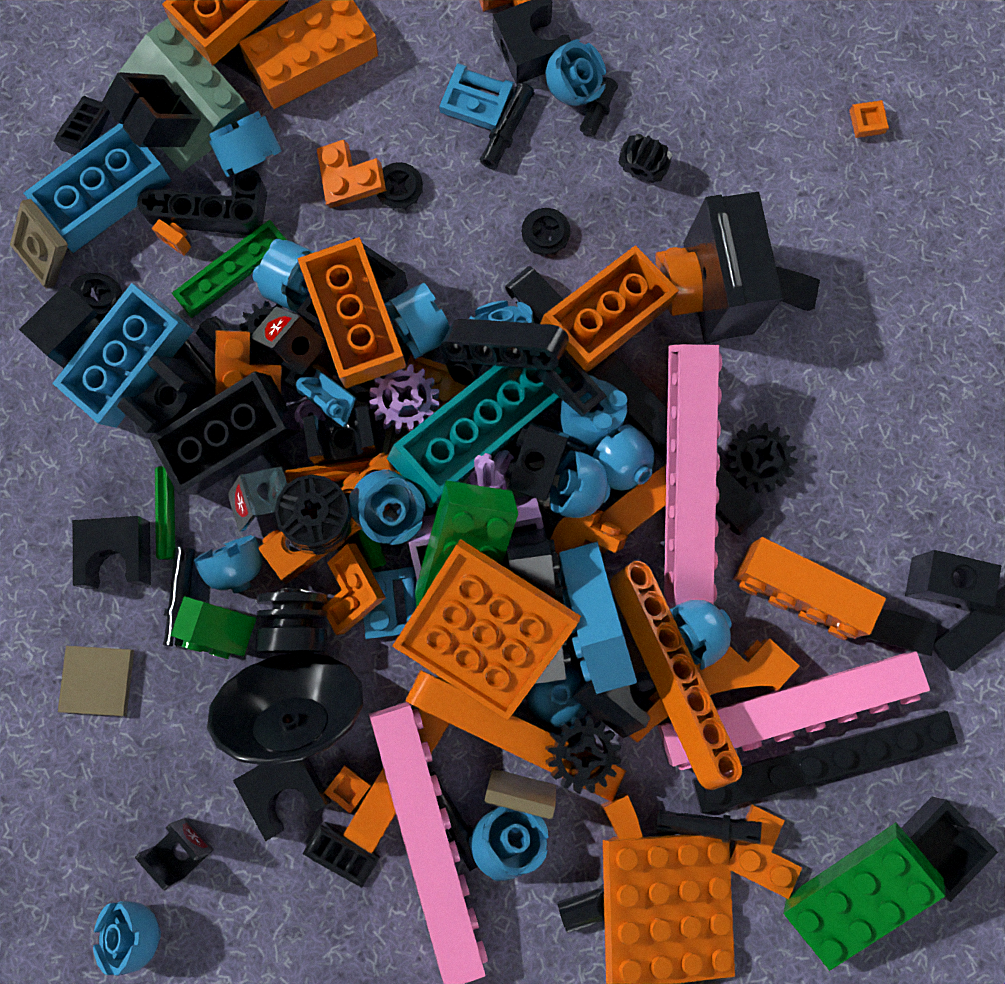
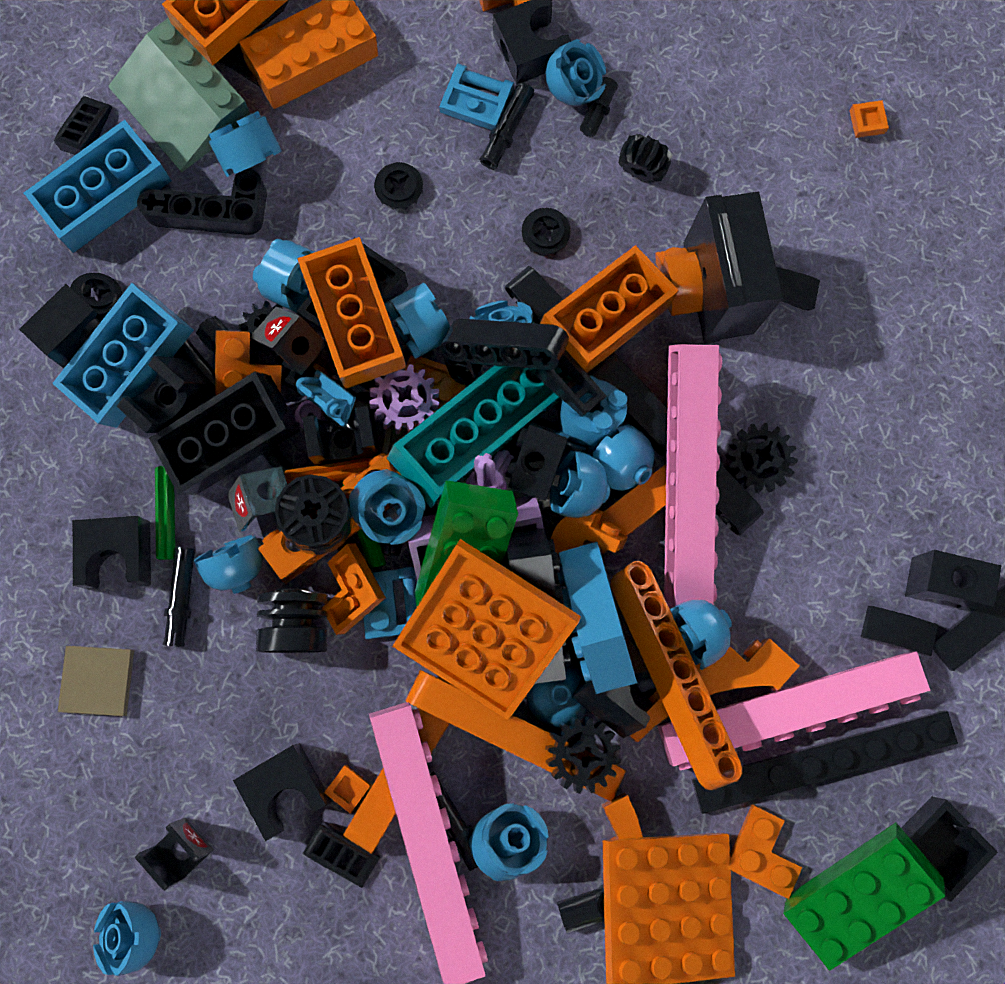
(38, 243): dark tan tile -> none
(145, 107): black piece -> none
(173, 236): orange plate -> none
(212, 628): green brick -> none
(226, 270): green tile -> none
(285, 709): black dish -> none
(346, 182): orange plate -> none
(521, 793): dark tan tile -> none
(712, 827): black pin -> none
(808, 589): orange brick -> none

